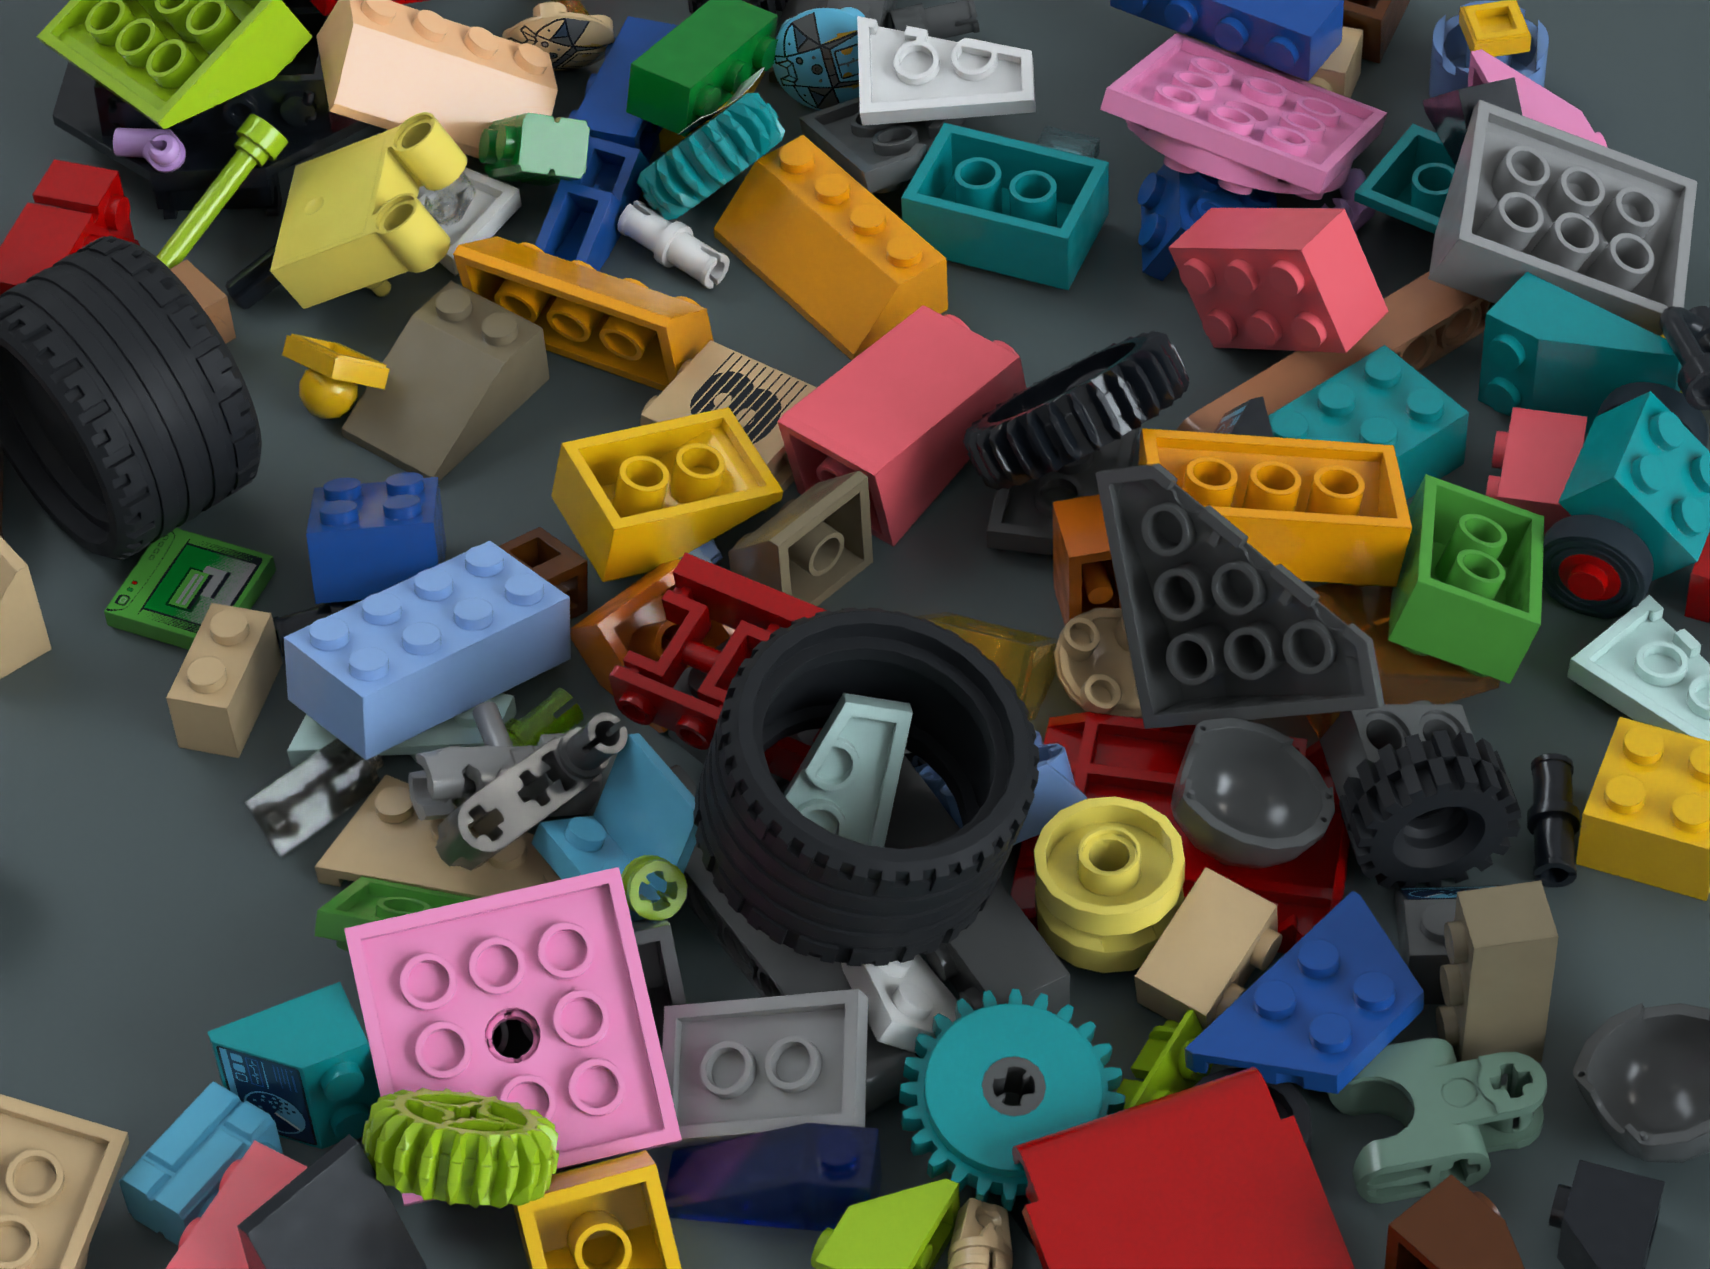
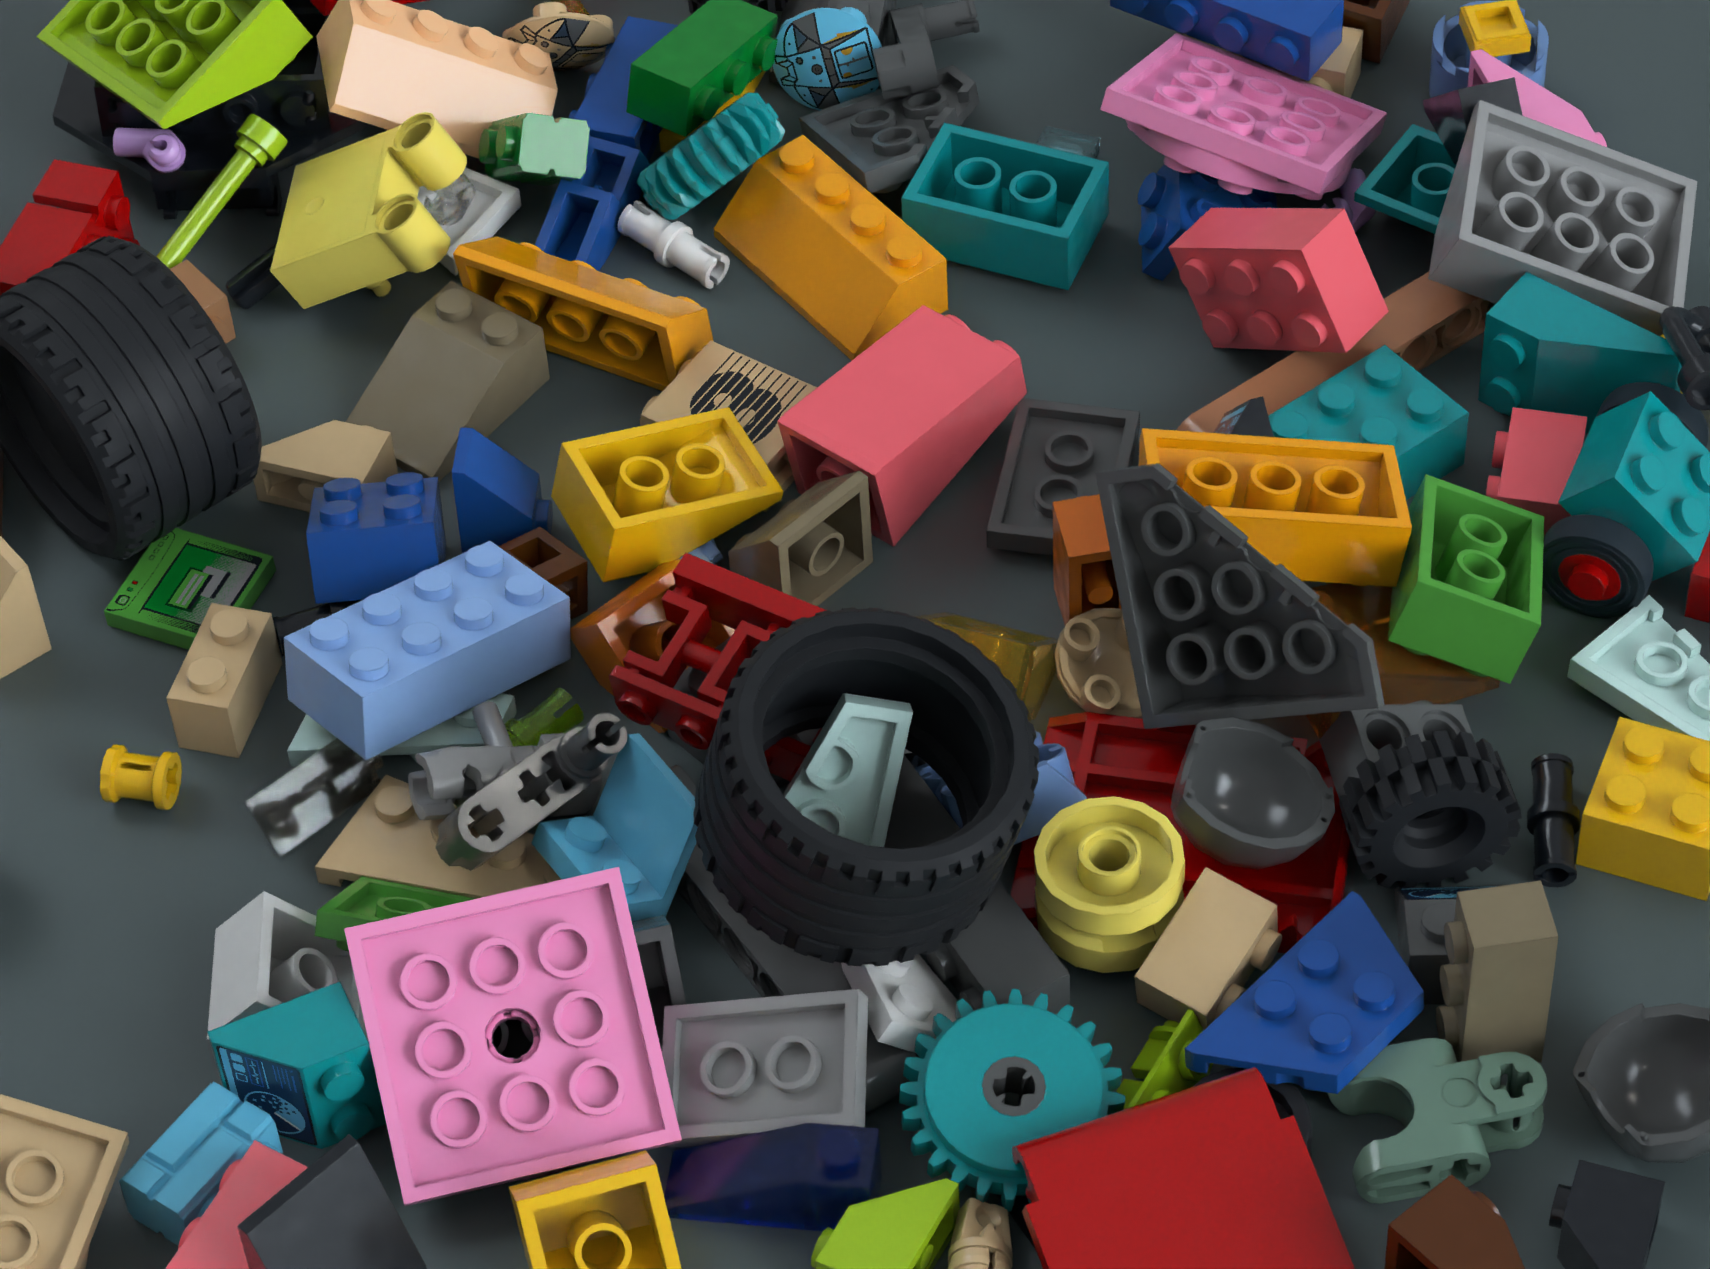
(140, 777): none -> yellow bush
(273, 957): none -> white slope
(321, 454): none -> tan slope
(332, 374): yellow tile -> none
(461, 1147): lime gear -> none
(495, 493): none -> blue slope
(669, 902): lime bush -> none
(740, 91): white sticker -> none
(932, 78): white wing -> none
(1076, 410): black gear -> none

